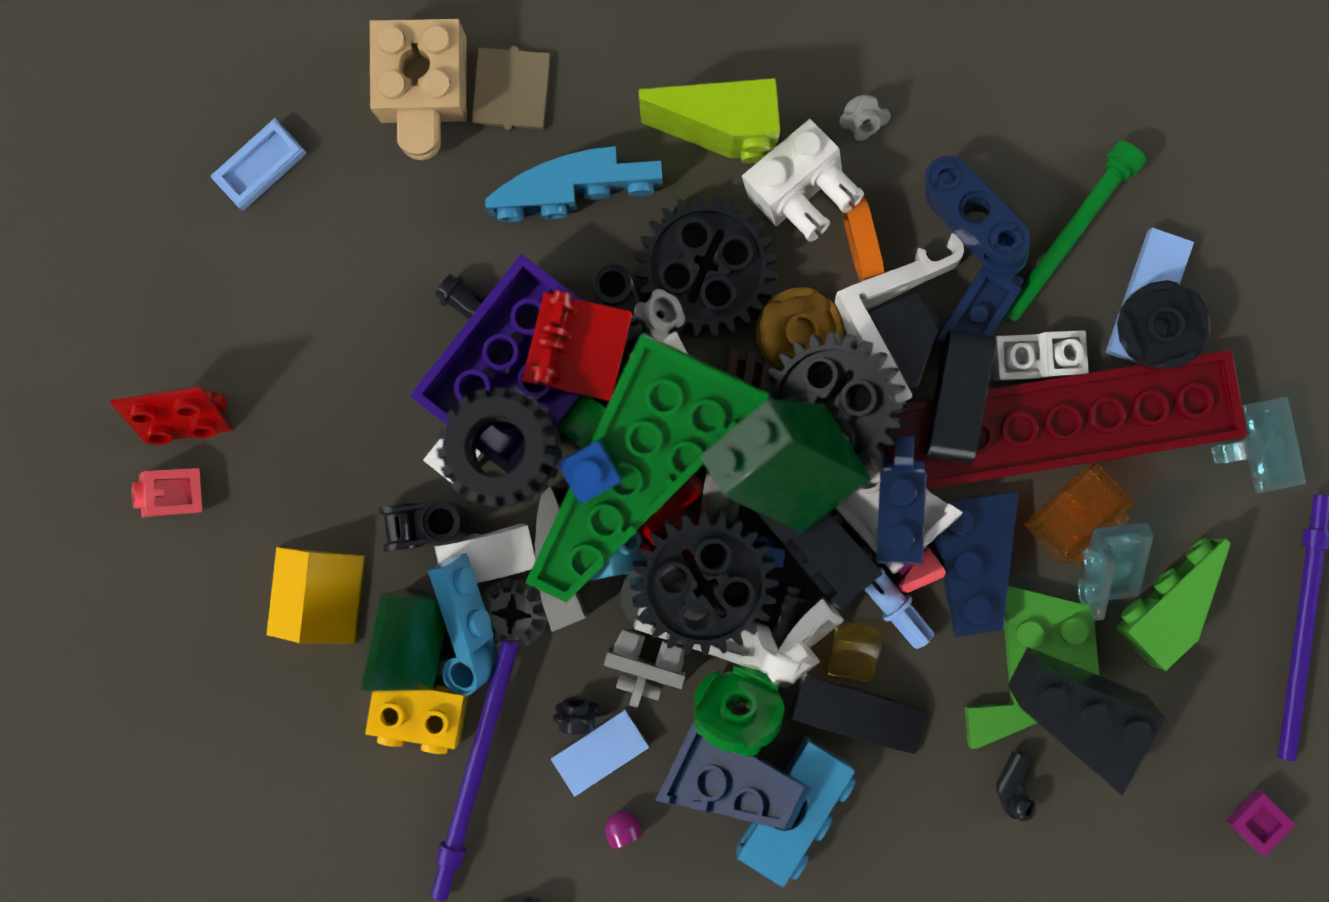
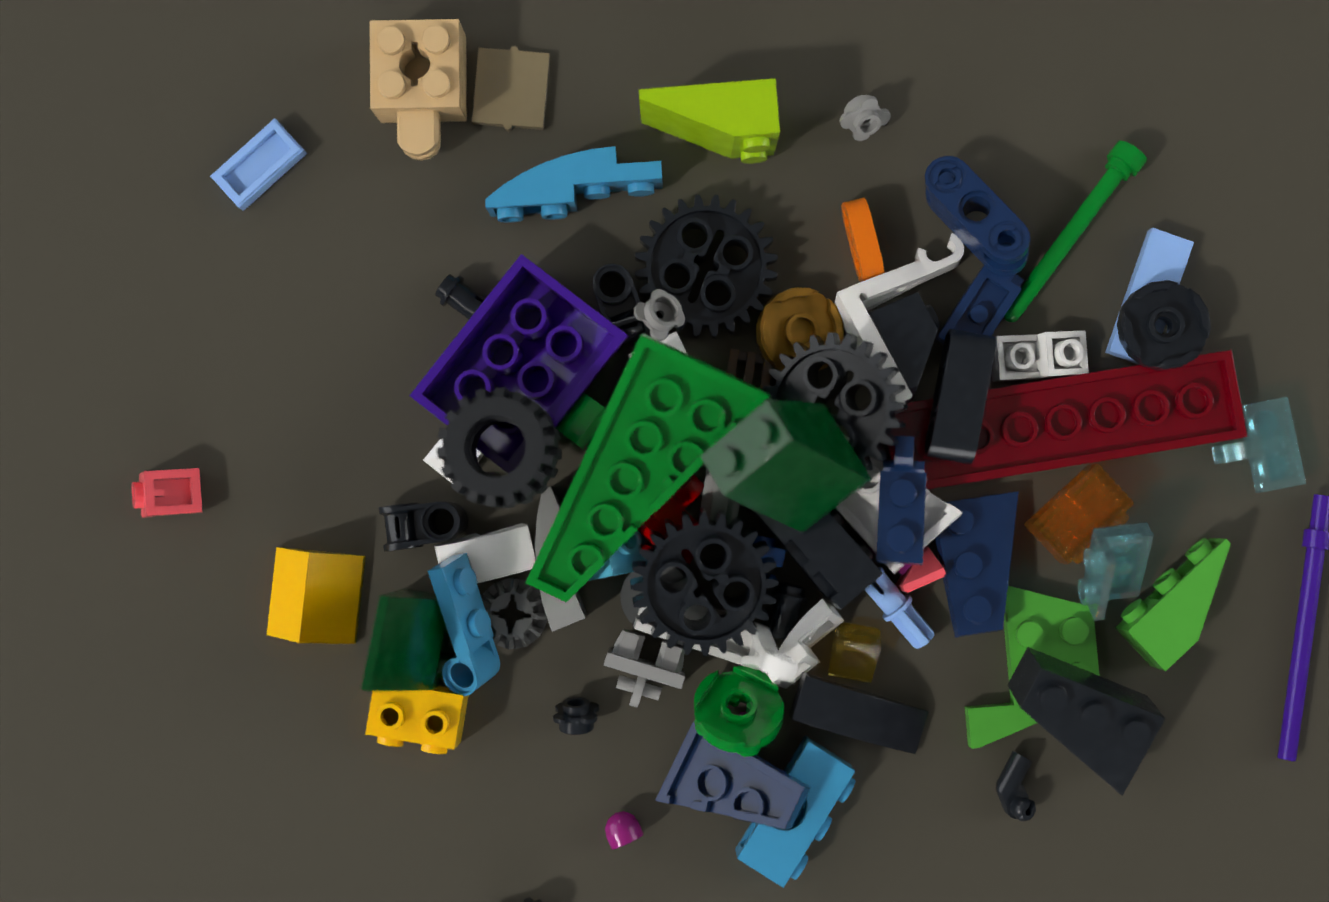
(174, 415): red hinge -> none
(452, 851): dark purple bar -> none
(577, 346): red hinge -> none
(590, 471): blue plate -> none
(600, 752): light blue tile -> none
(796, 172): white brick -> none
(1260, 823): magenta plate -> none

